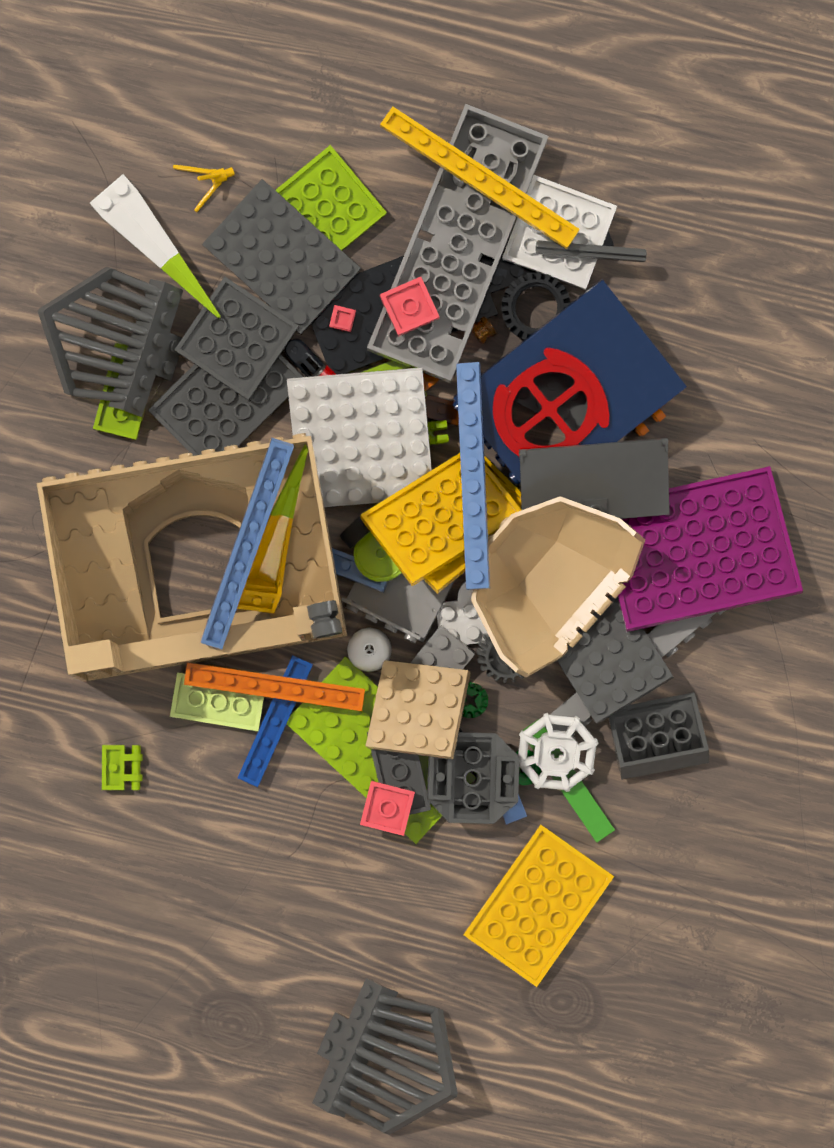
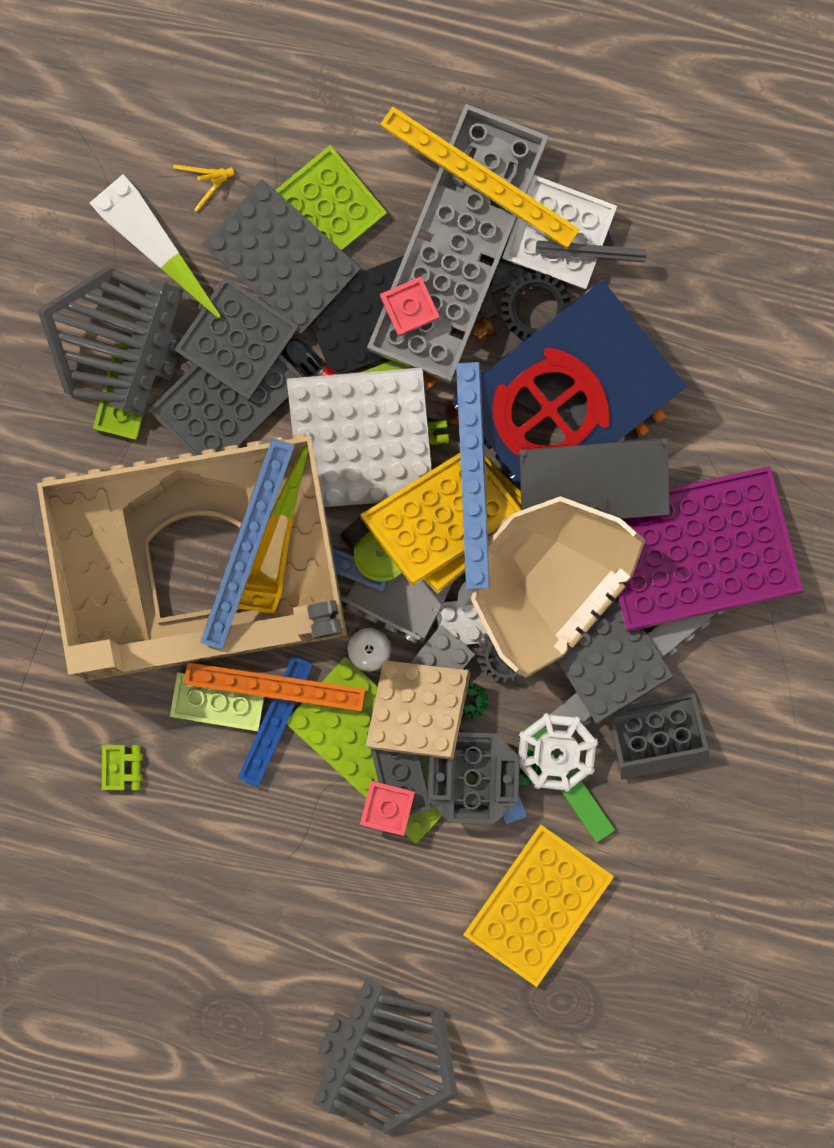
(342, 318): coral tile -> none

